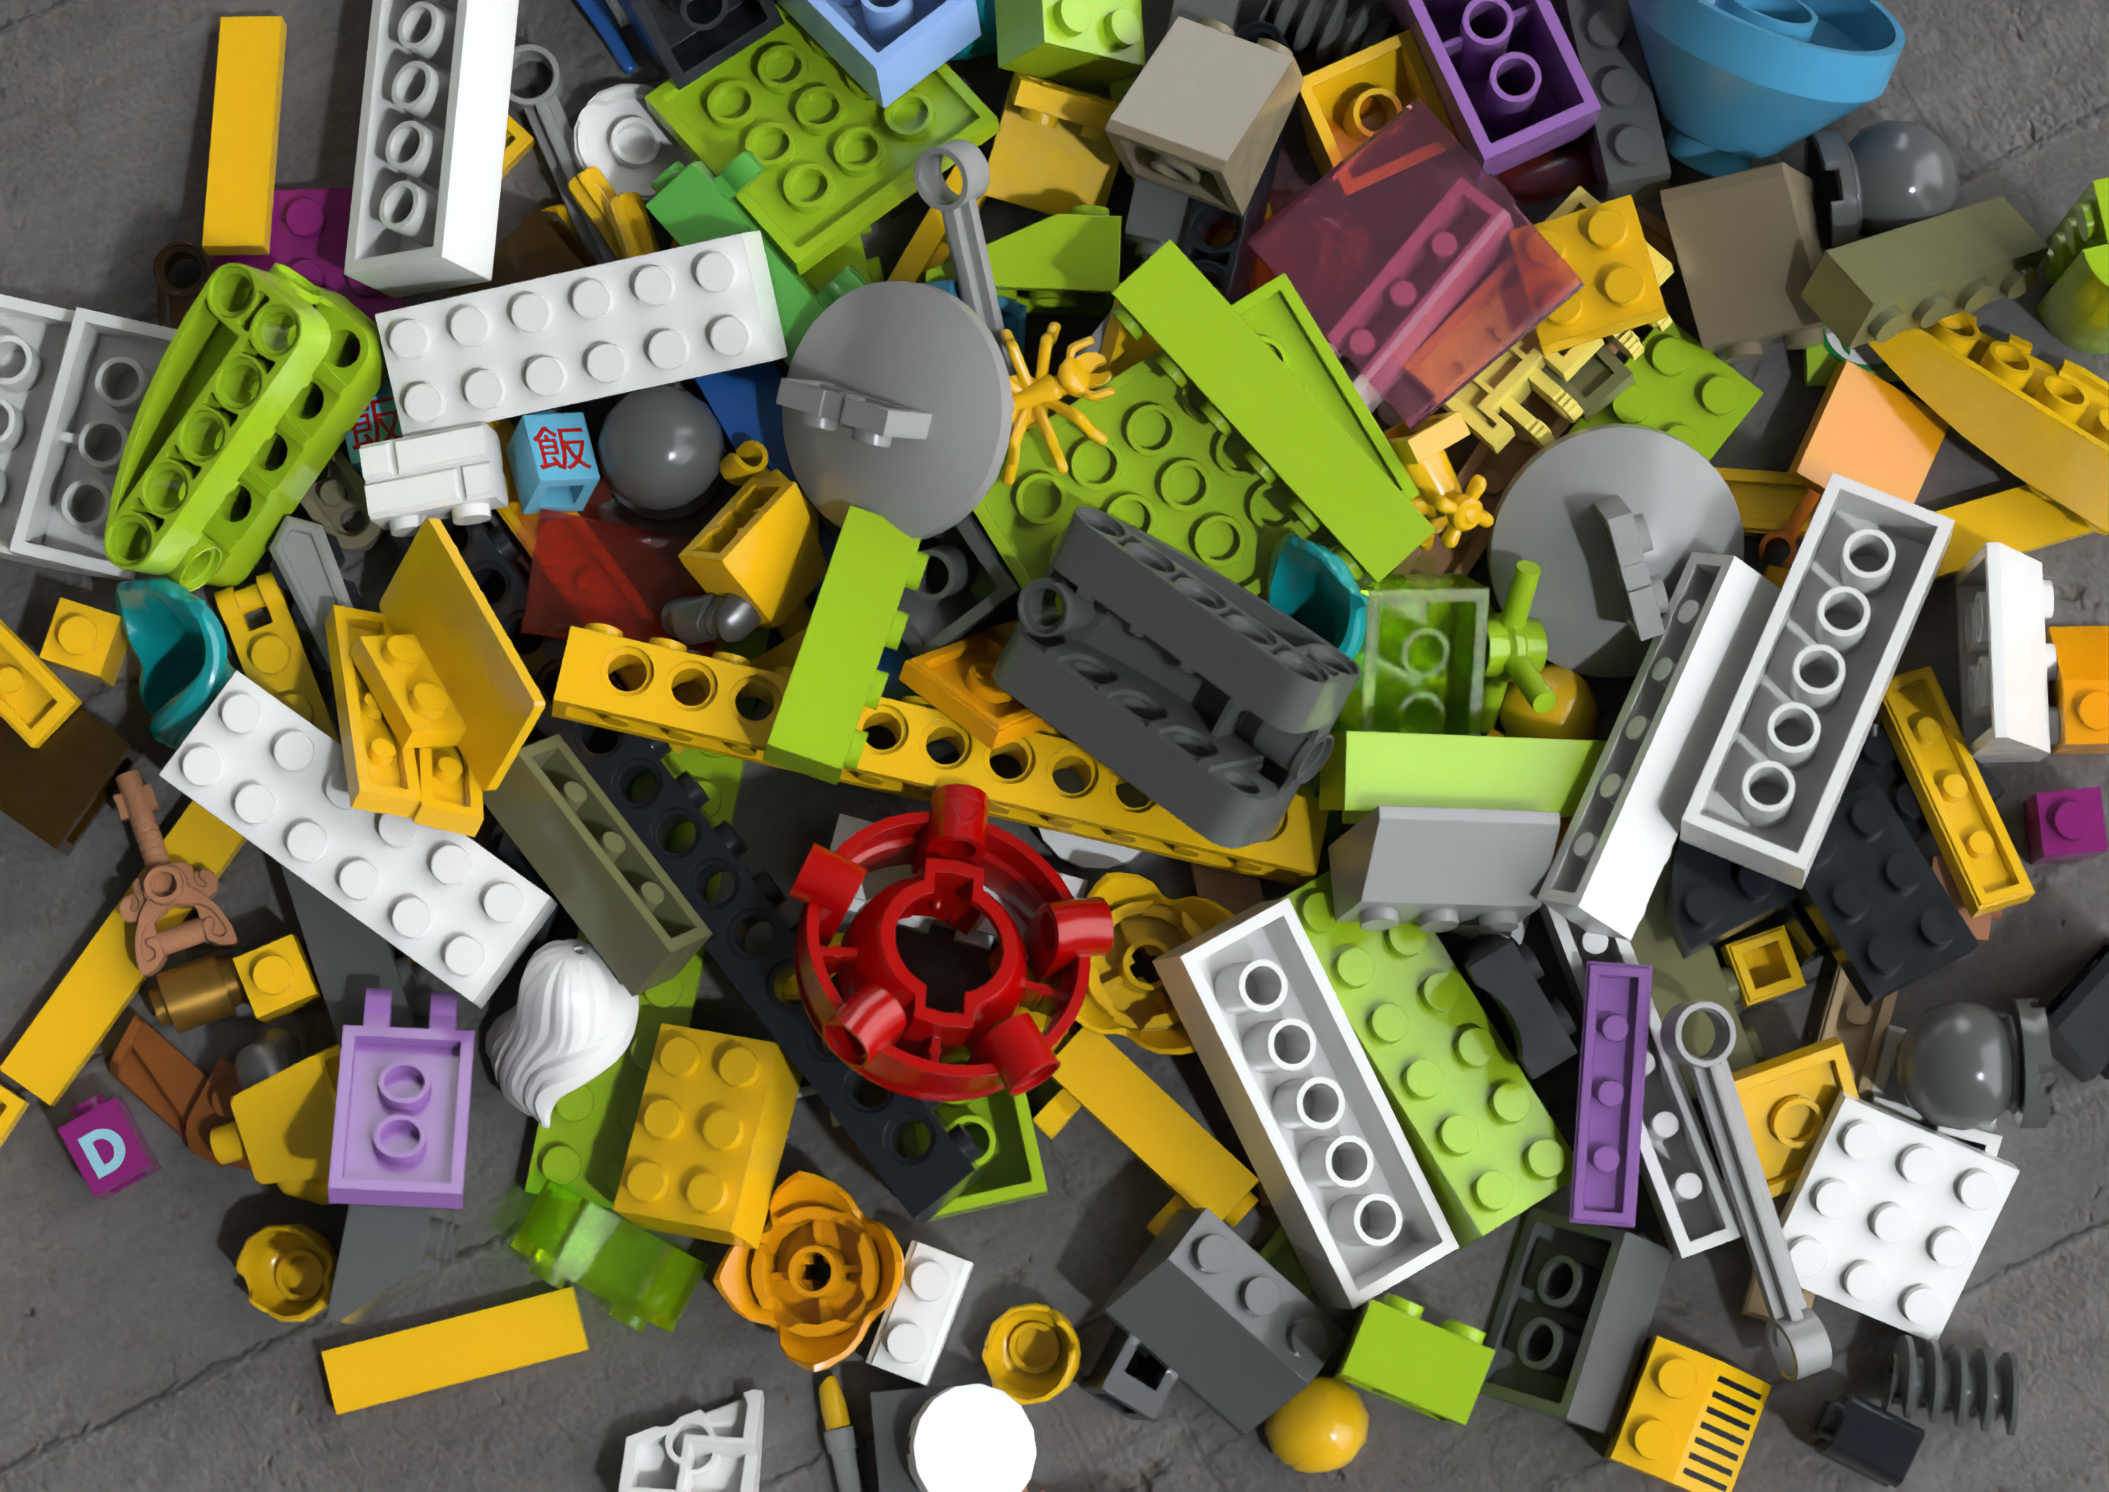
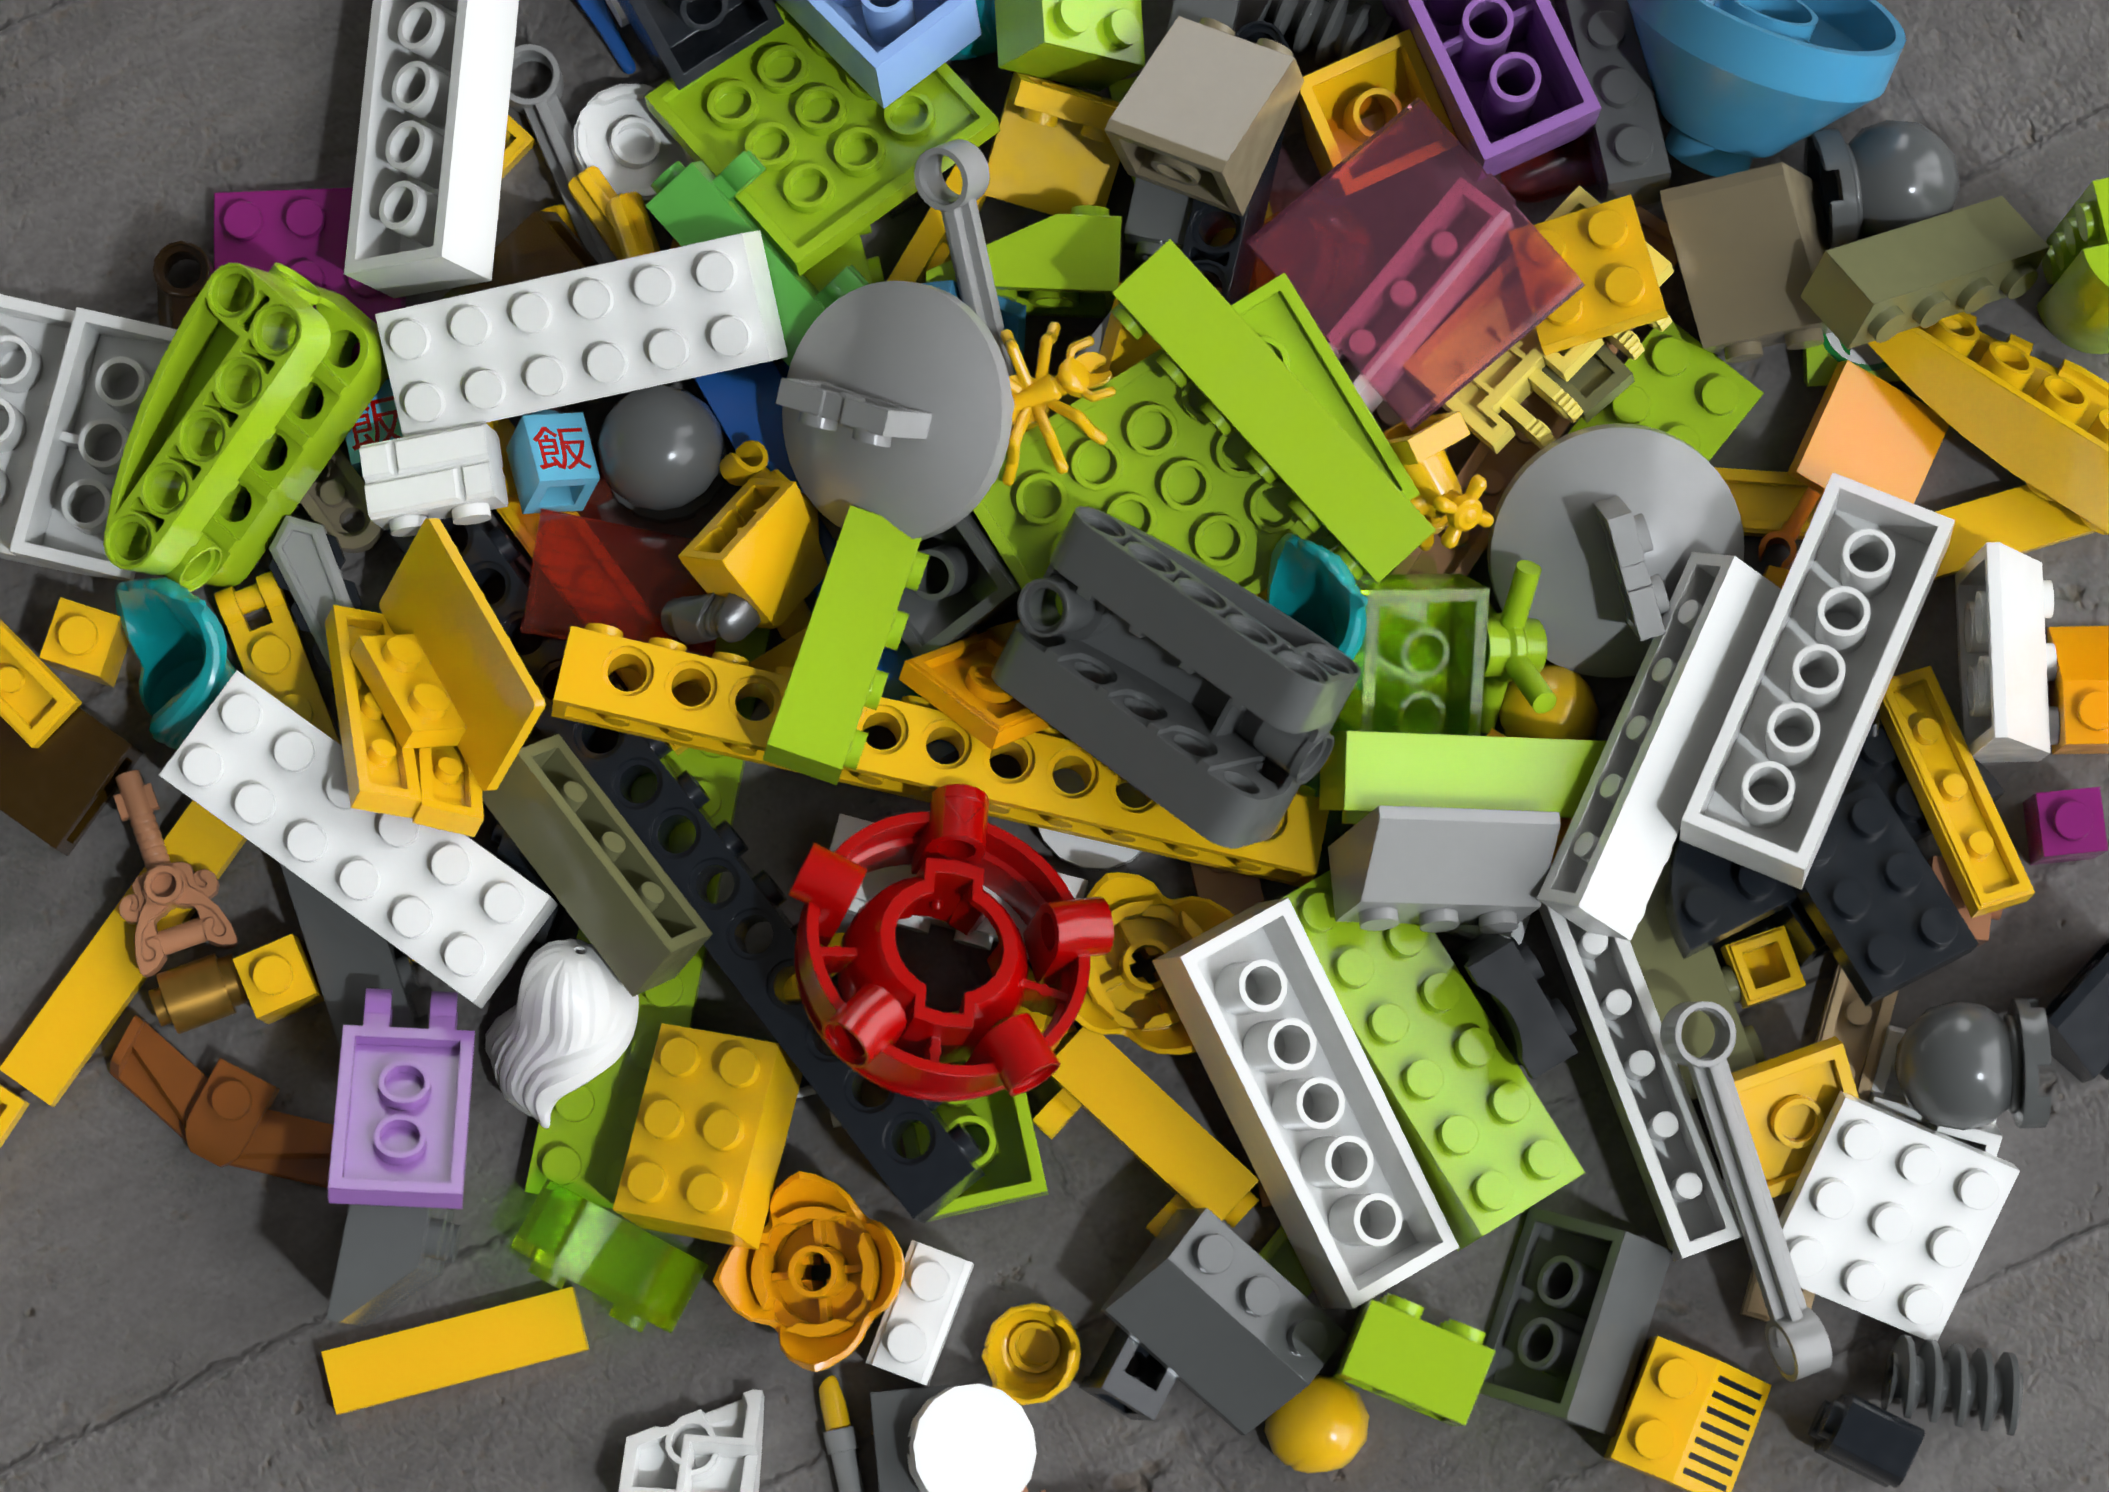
(108, 1146): magenta brick -> none
(244, 136): yellow tile -> none
(283, 1115): yellow torso -> none
(288, 1271): yellow hair -> none
(1610, 1094): medium lavender tile -> none

